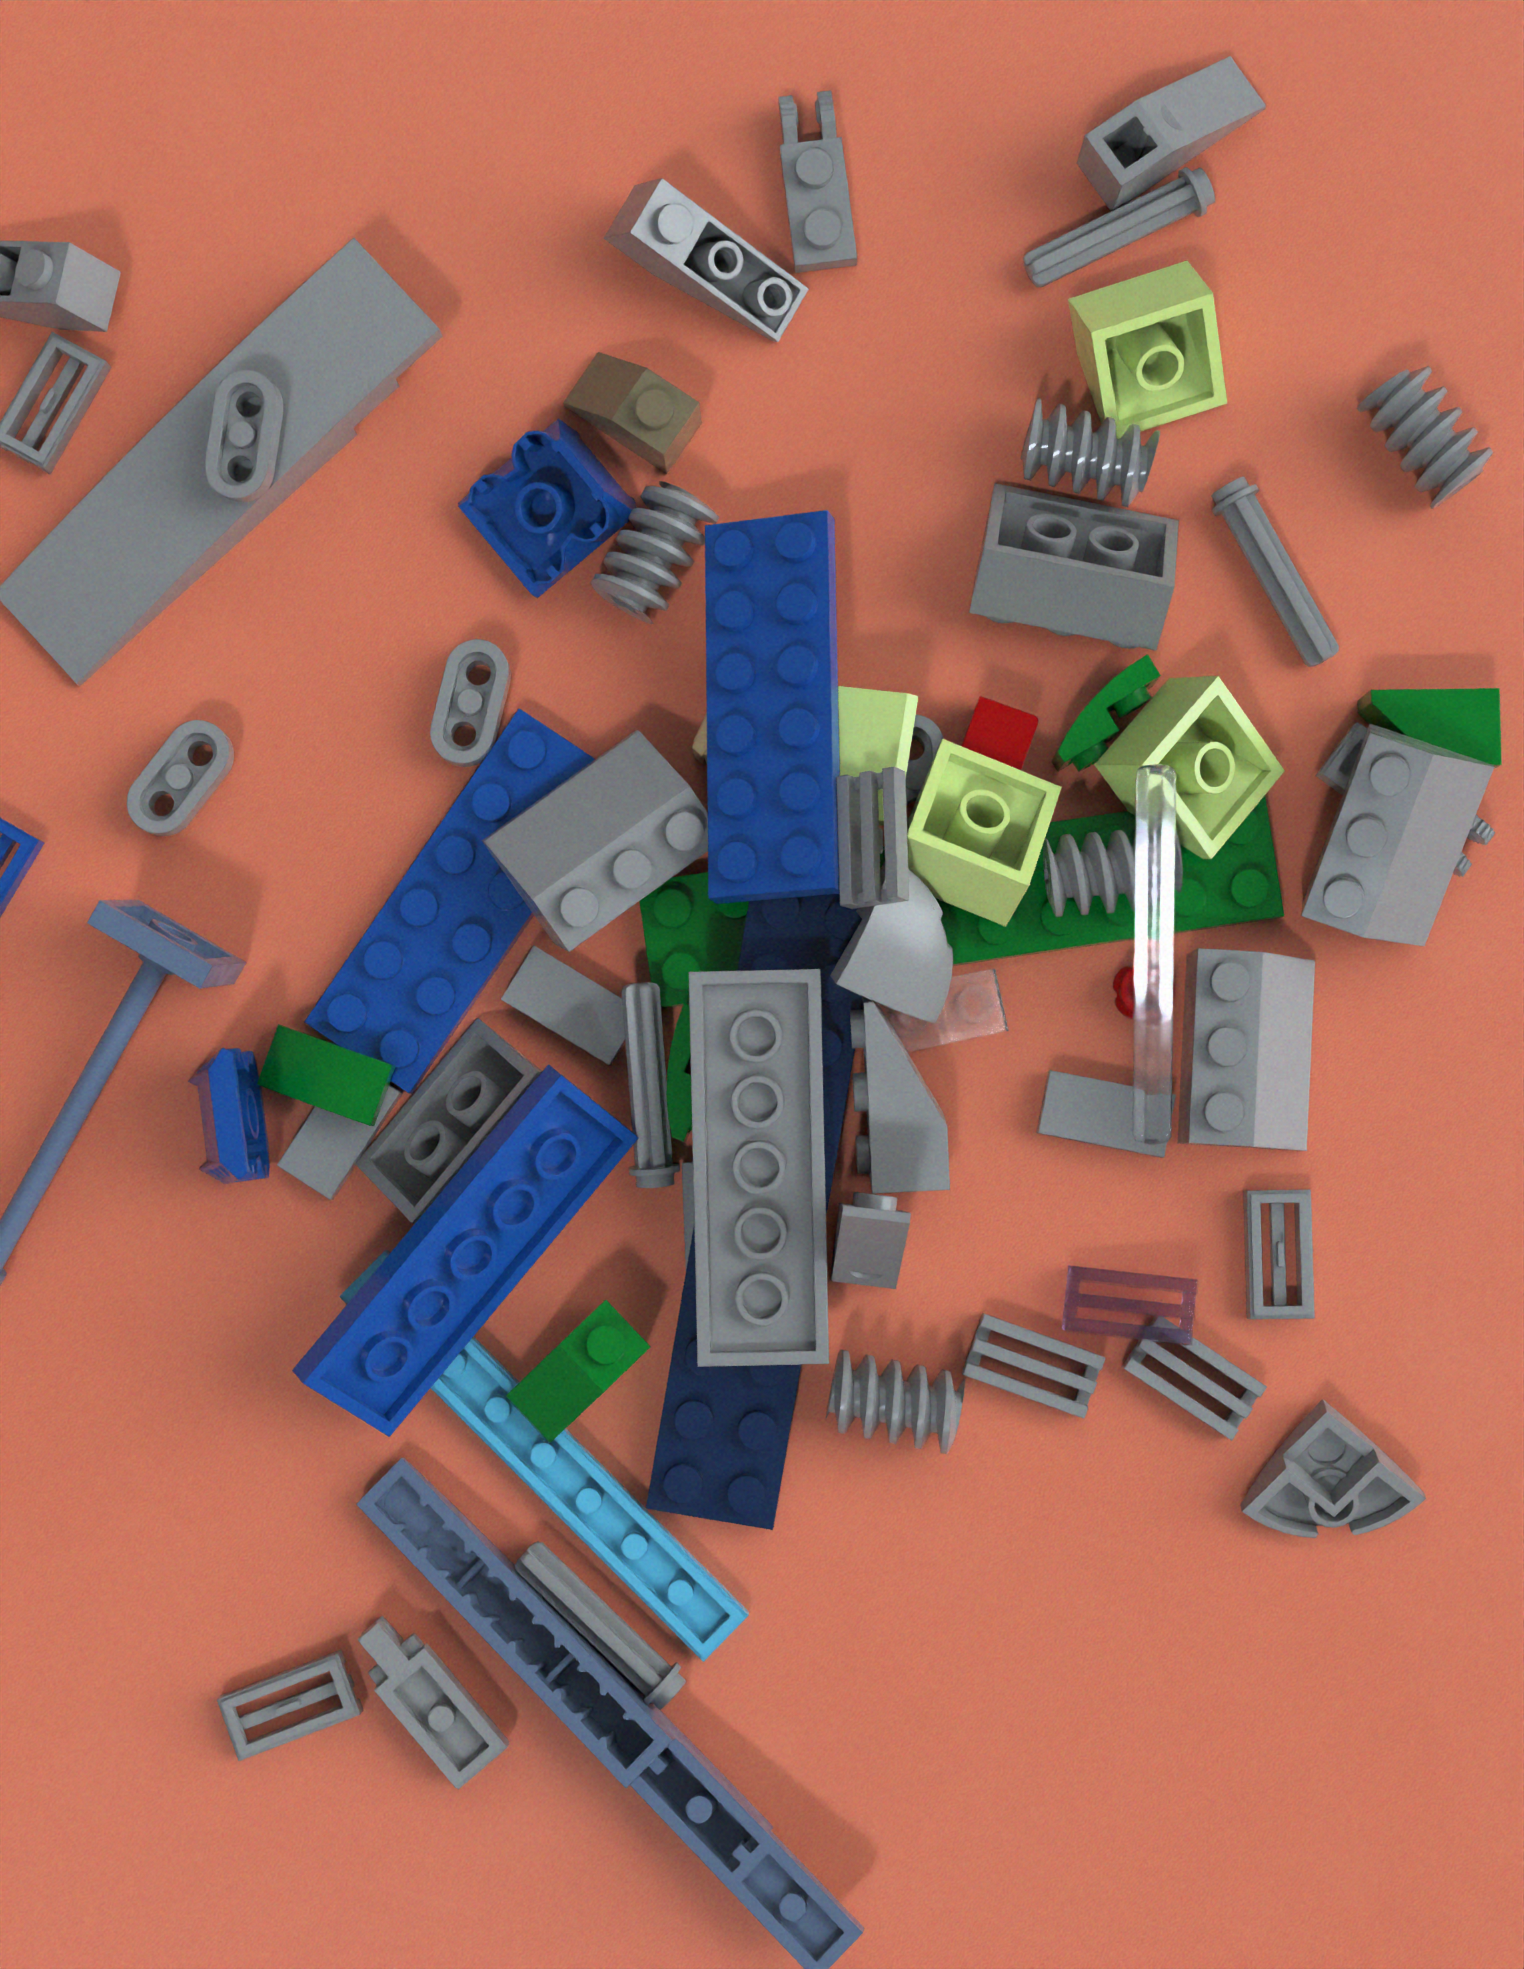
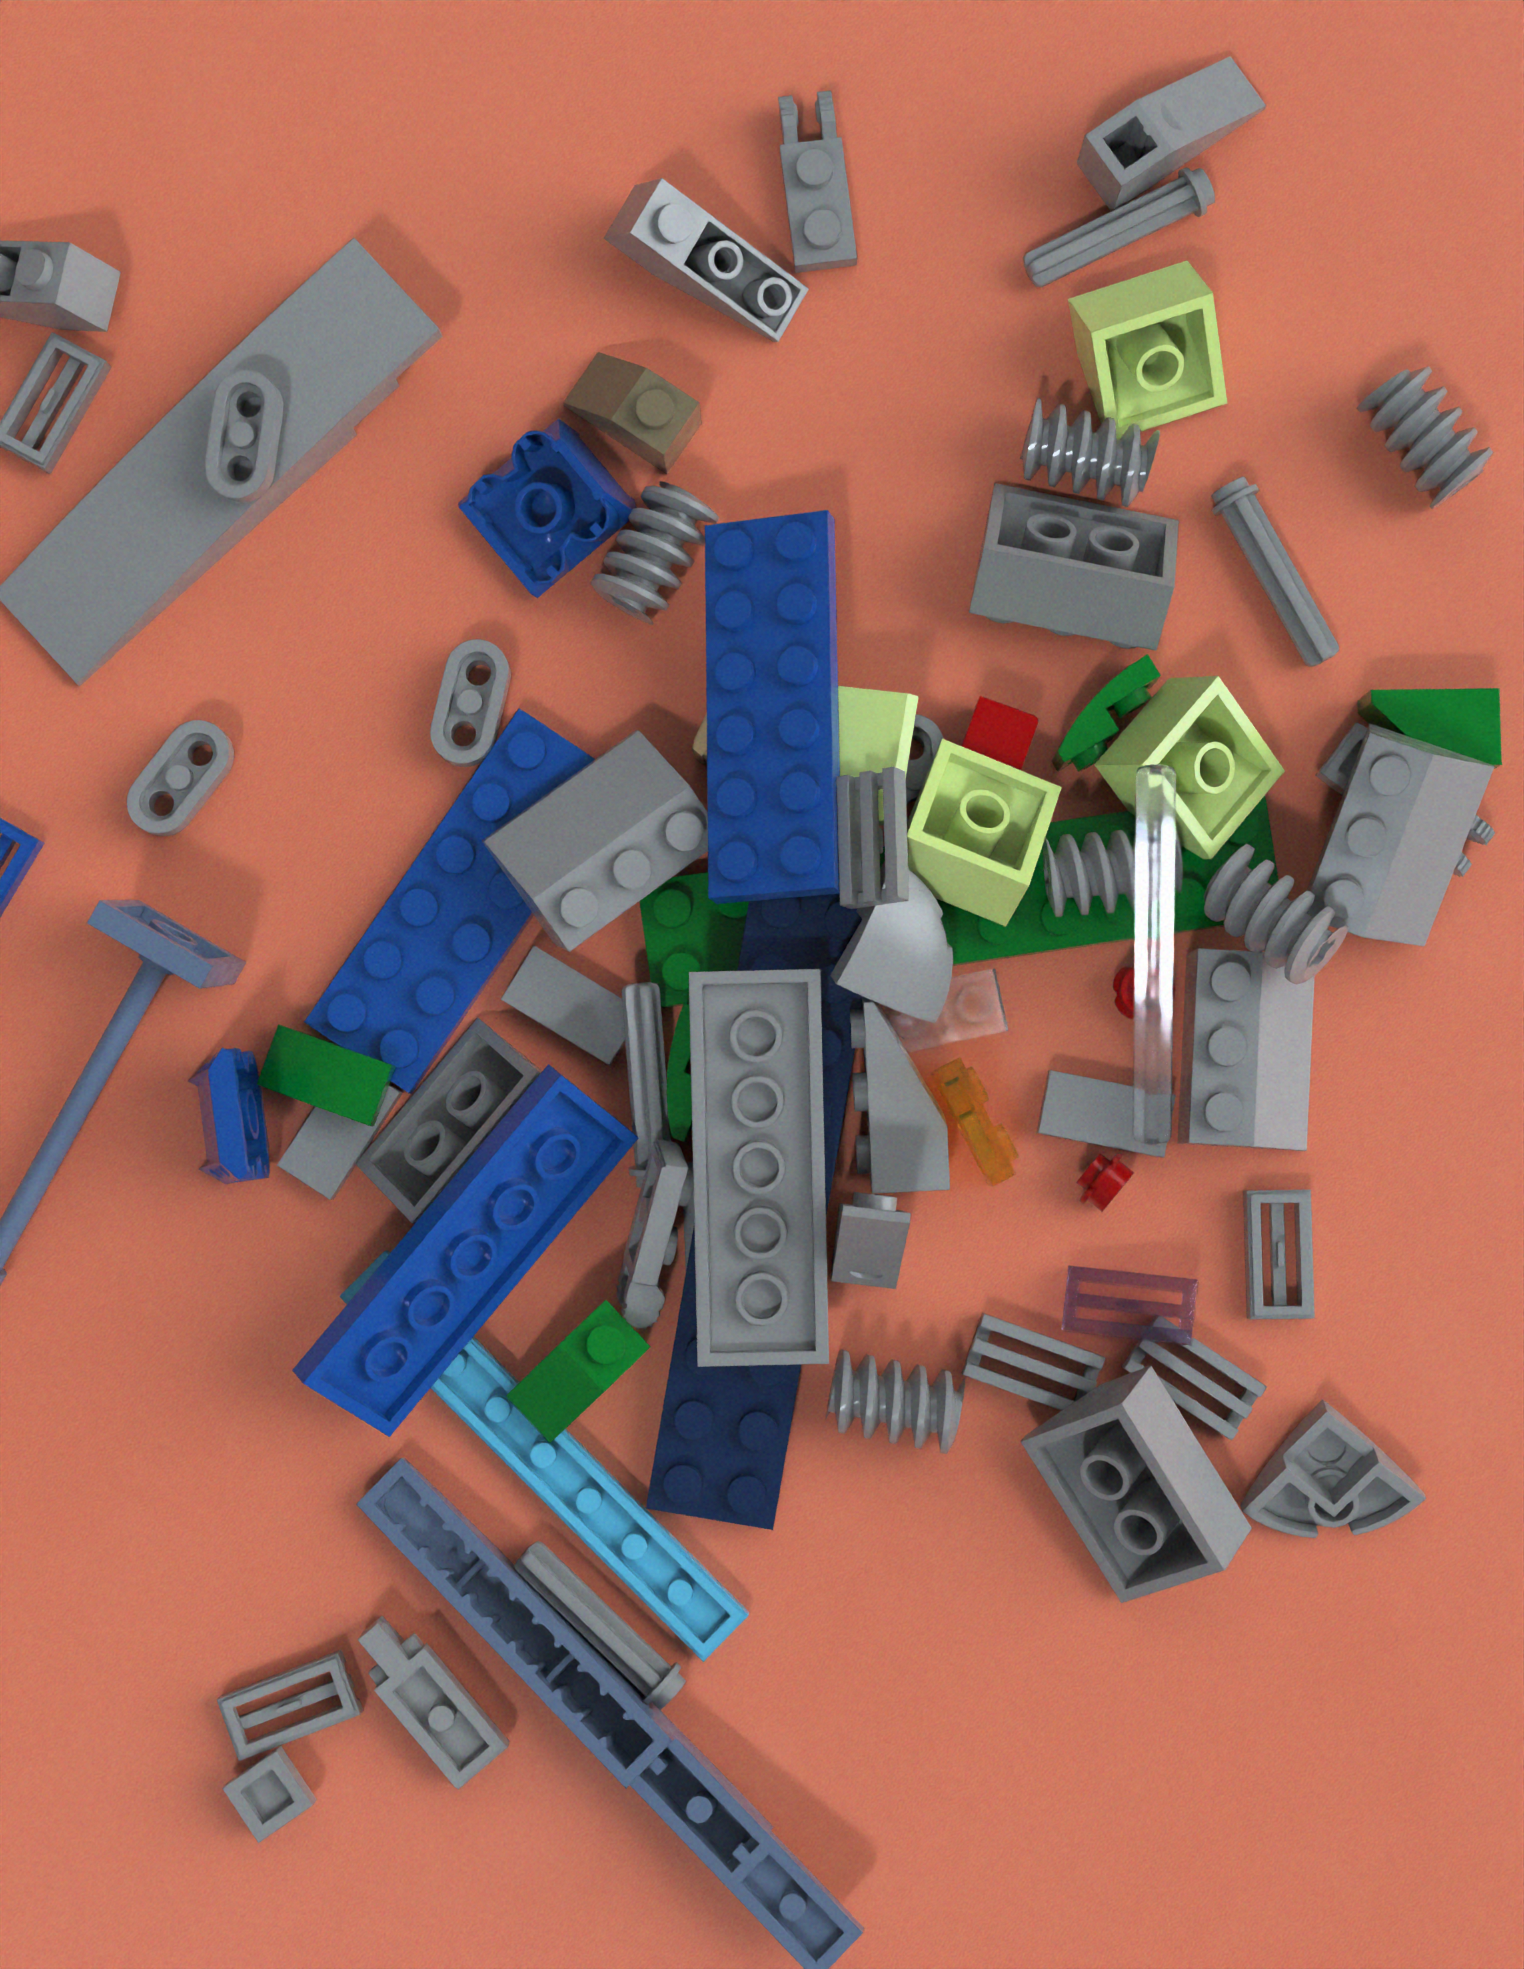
(269, 1794): none -> light grey plate
(652, 1233): none -> light grey hinge
(965, 1099): none -> clear yellow wing
(1104, 1180): none -> red plate
(1138, 1486): none -> light grey slope
(1271, 918): none -> light grey piece

